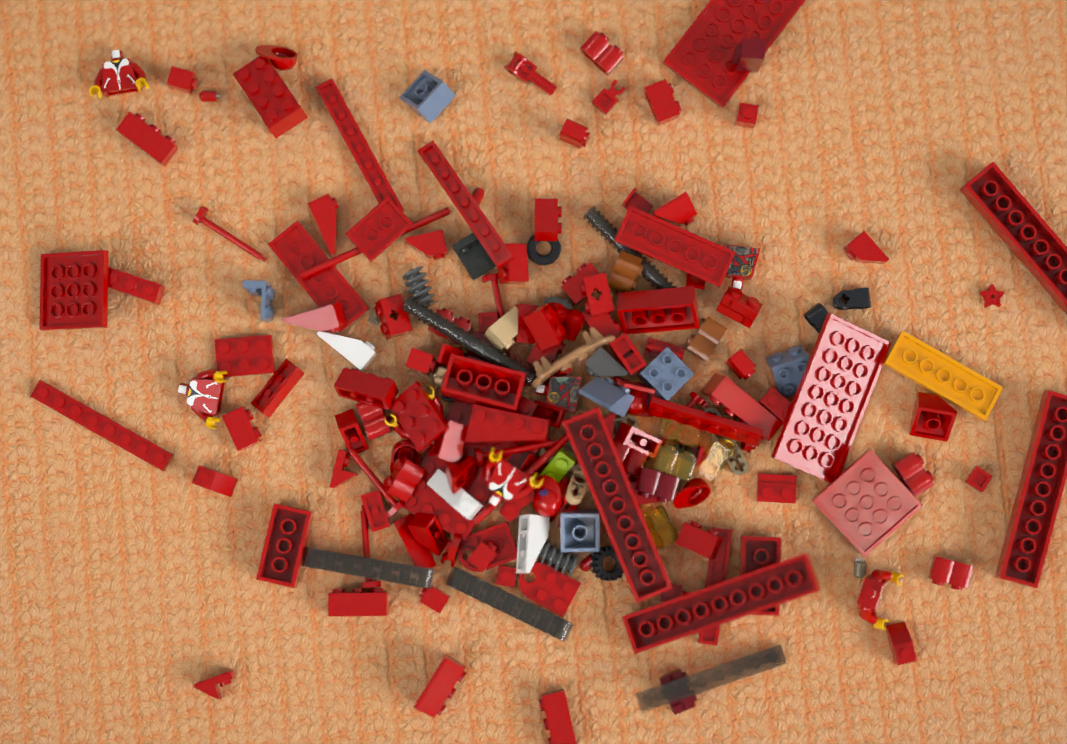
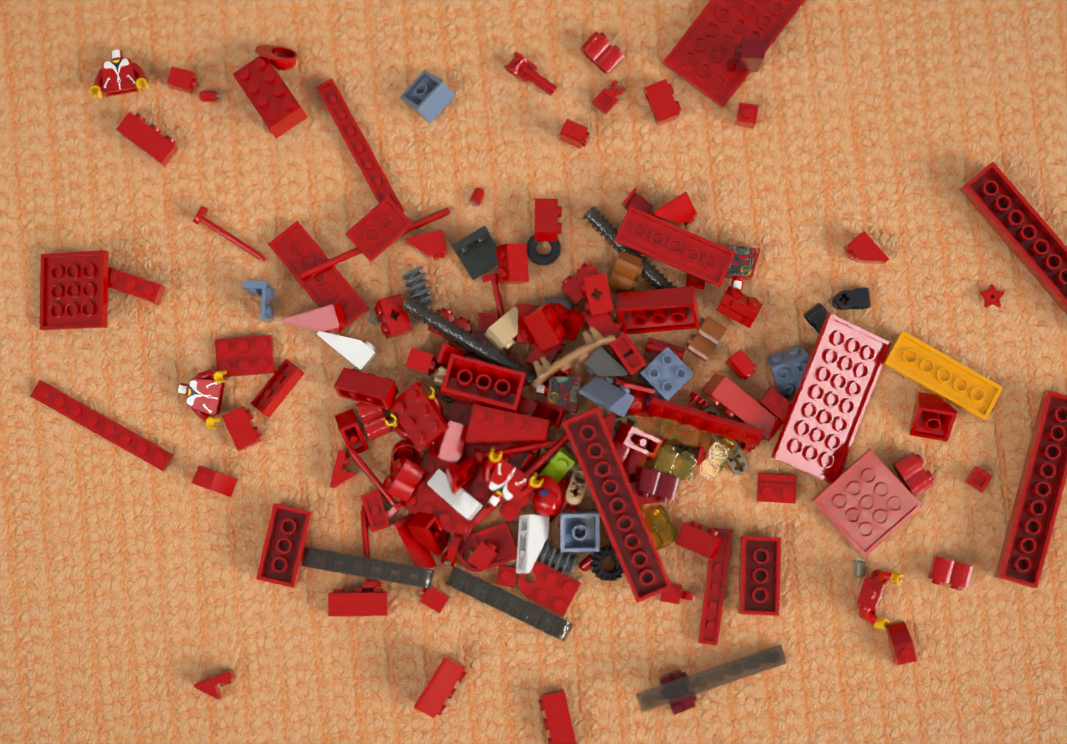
(327, 220): red slope -> none
(465, 204): red plate -> none
(692, 494): red cap -> none
(721, 603): red brick -> none

